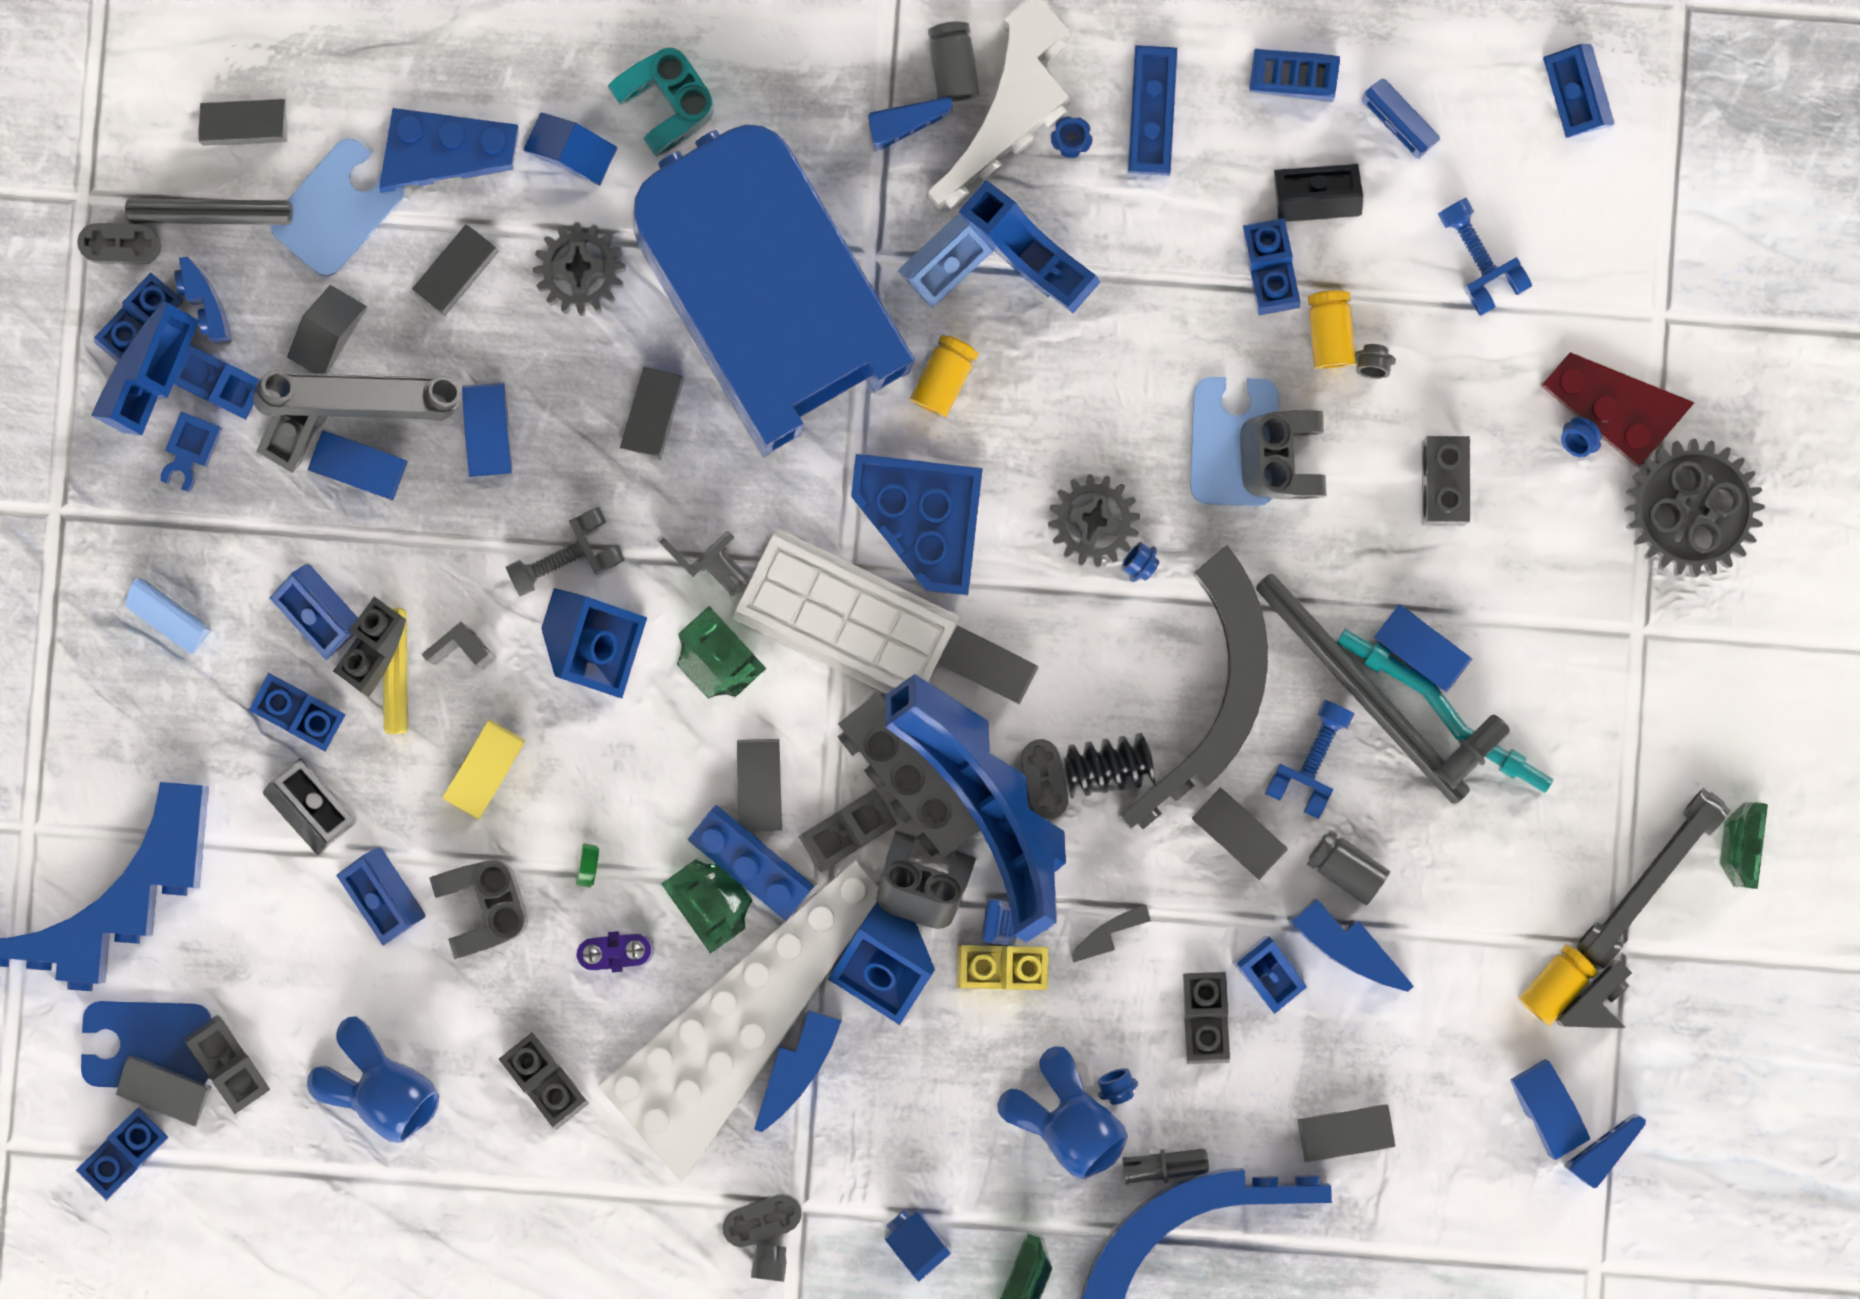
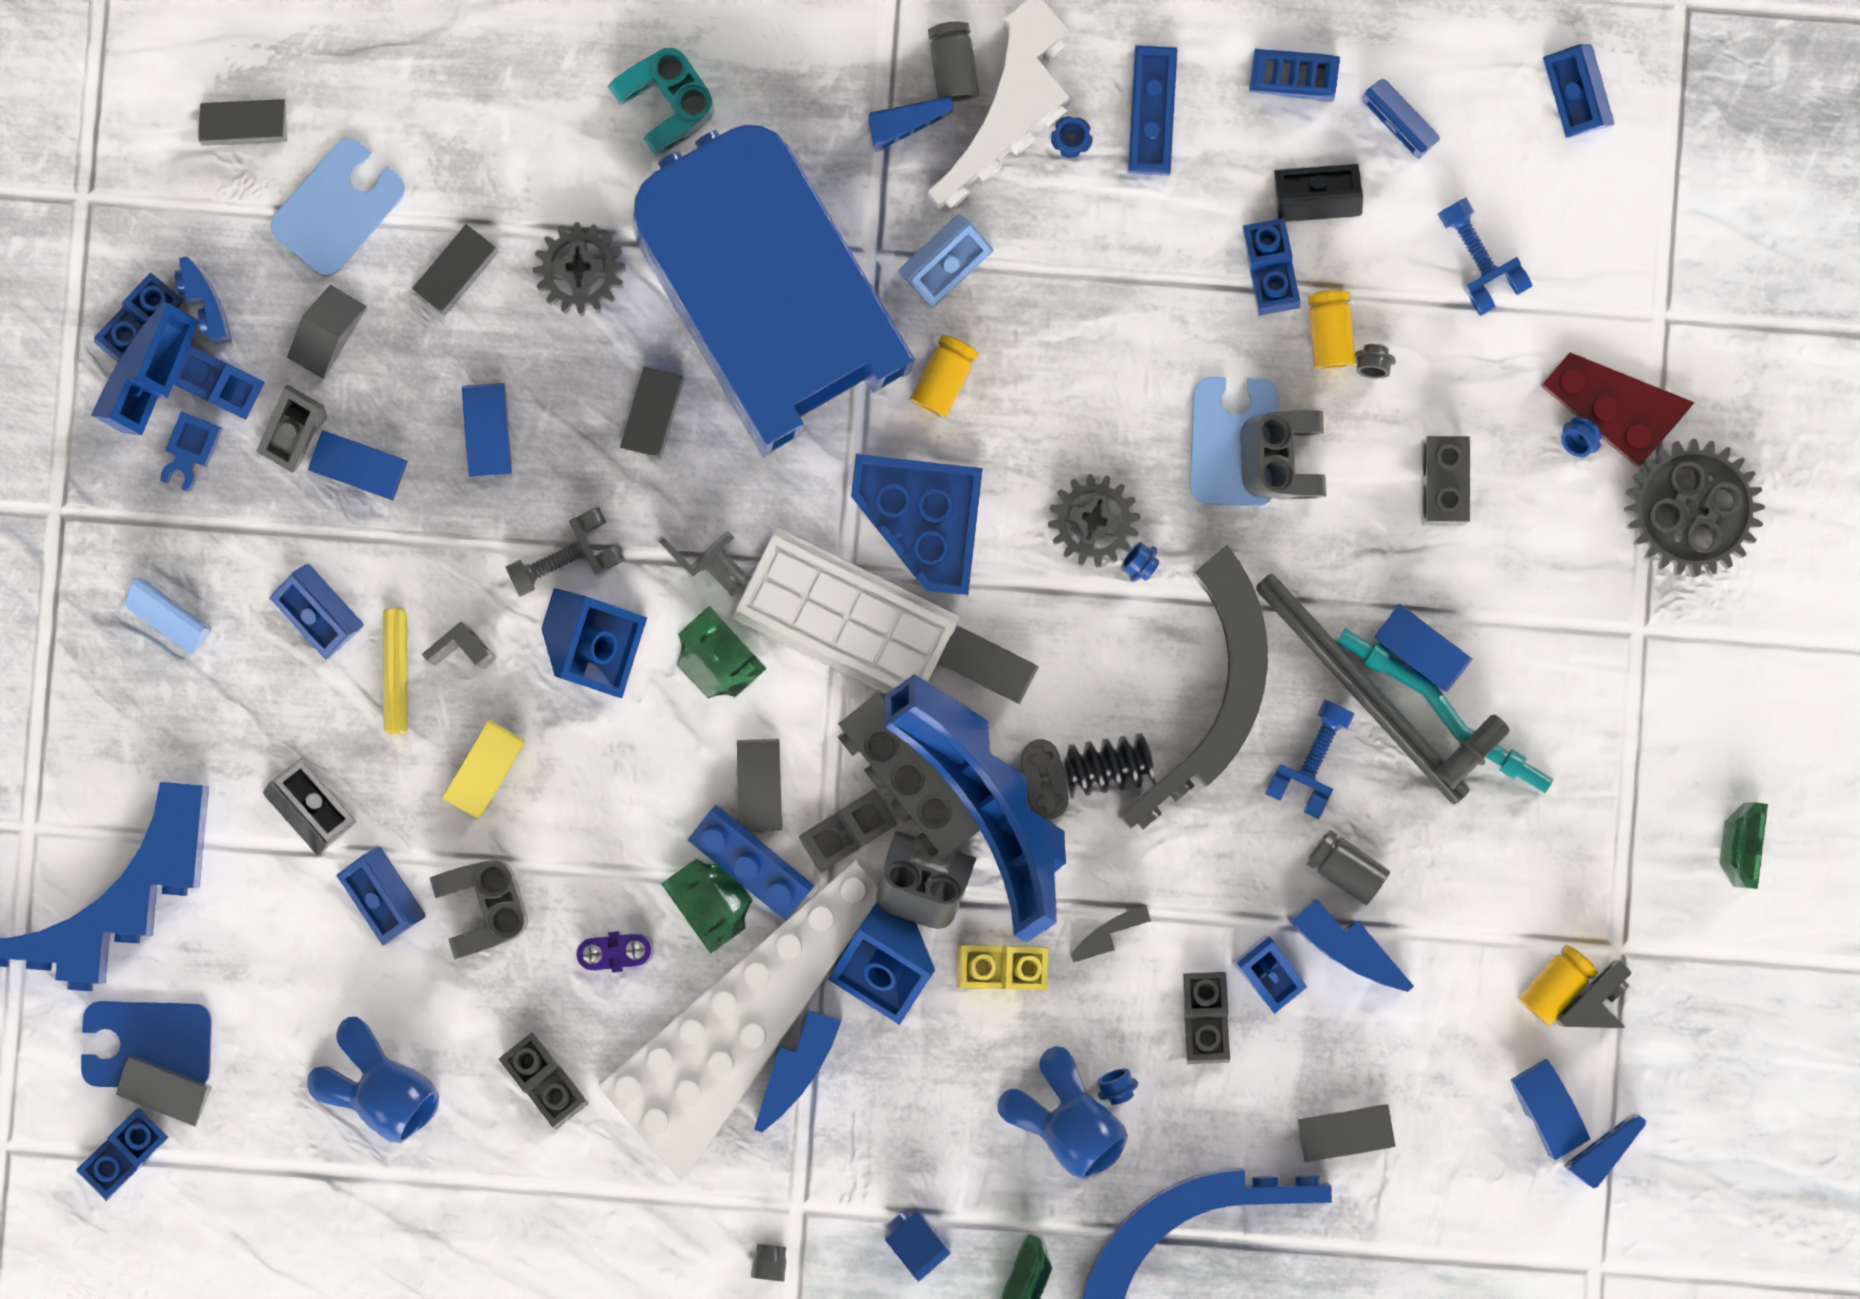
(119, 233): dark grey beam -> none
(209, 211): dark grey axle -> none
(226, 1064): dark grey slope -> none
(296, 711): blue slope -> none
(356, 396): piece -> none
(370, 654): dark grey slope -> none
(440, 147): blue wing -> none
(570, 147): blue slope -> none
(587, 865): green tile -> none
(758, 1210): dark grey beam -> none
(998, 923): blue slope -> none
(1026, 248): blue arch -> none
(1165, 1165): dark grey axle -> none
(1239, 833): dark grey slope -> none
(1703, 814): dark grey piece -> none

